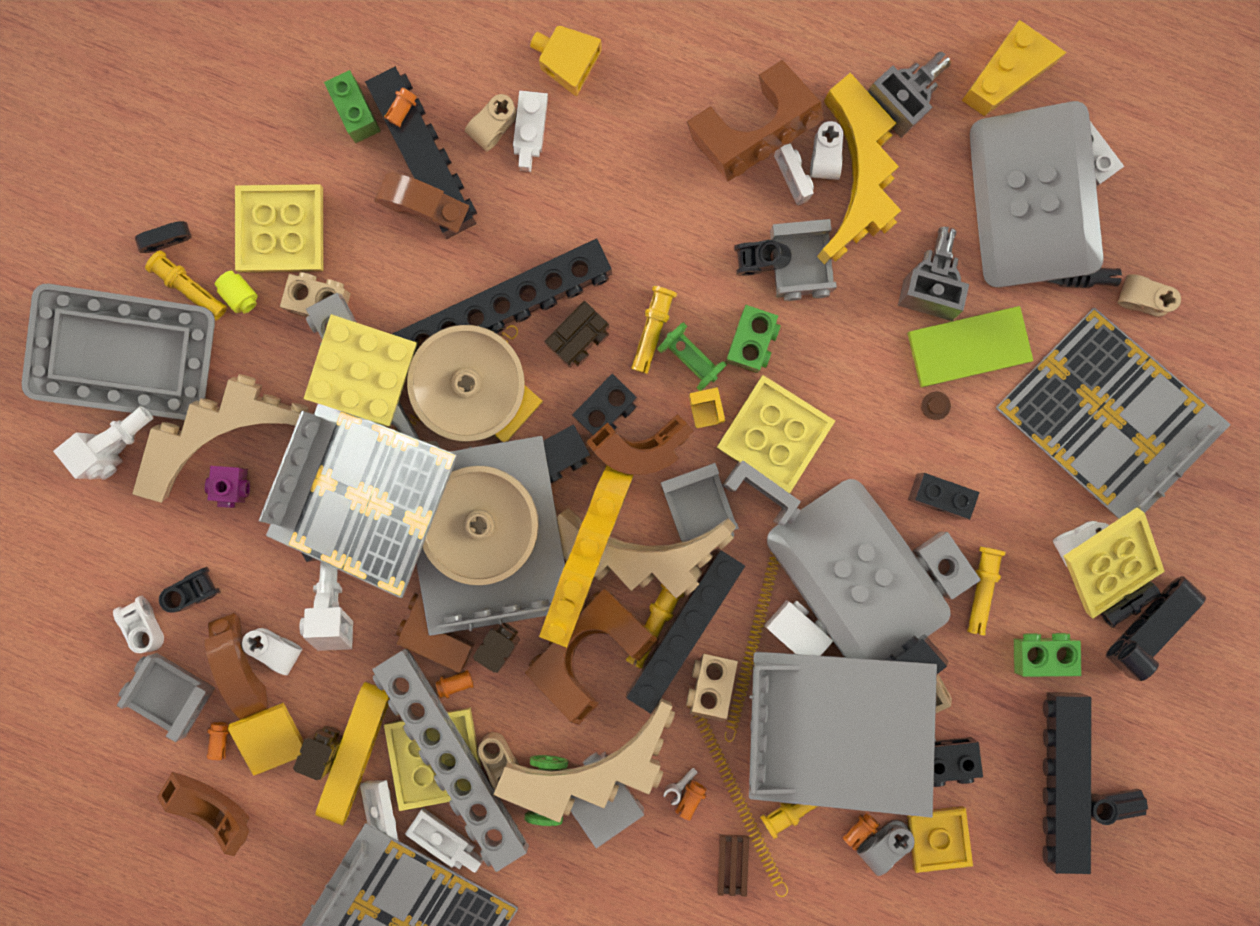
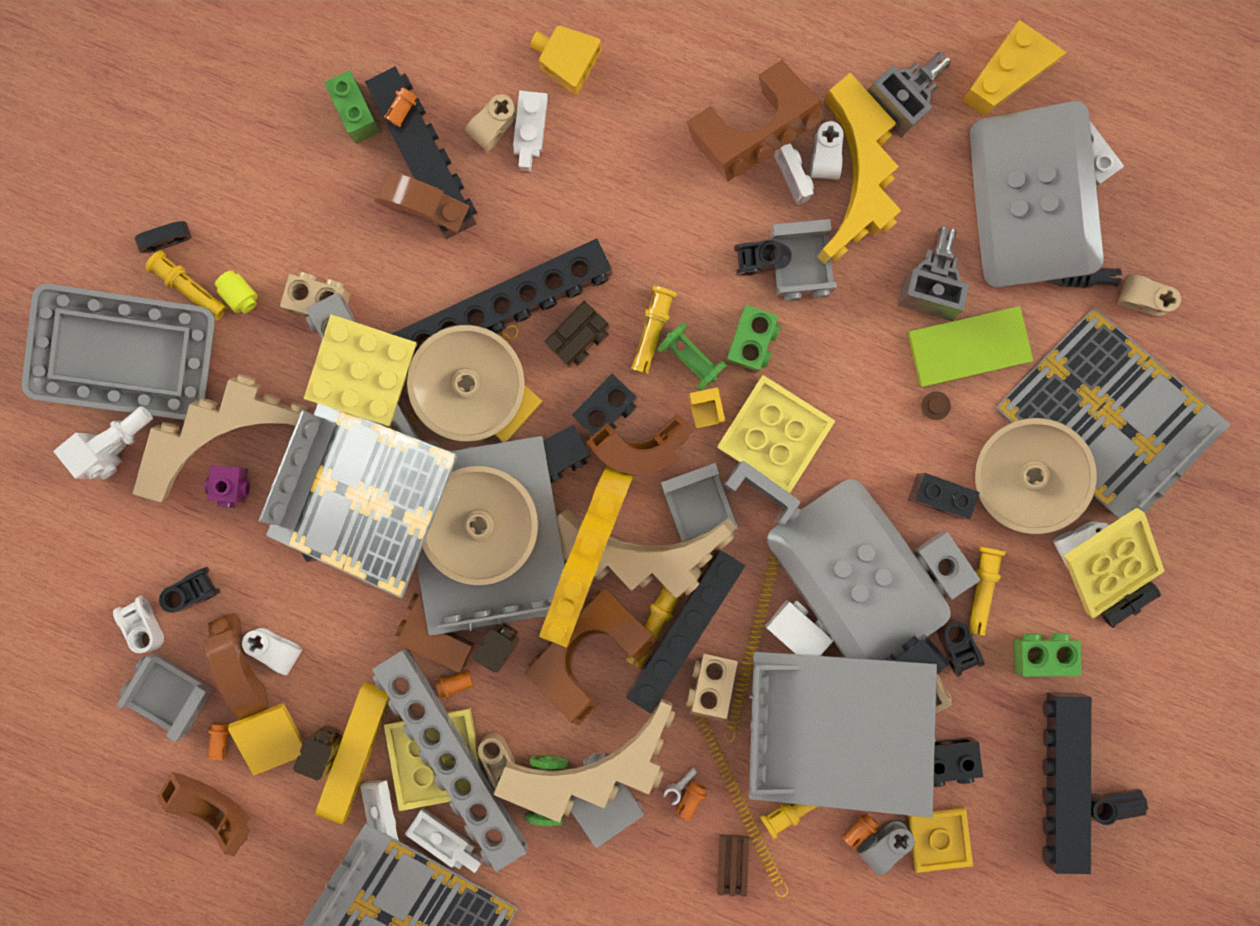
(278, 228): light yellow plate -> none
(327, 624): white brick -> none
(962, 651): none -> black piece
(1035, 475): none -> tan dish
(1154, 628): black beam -> none

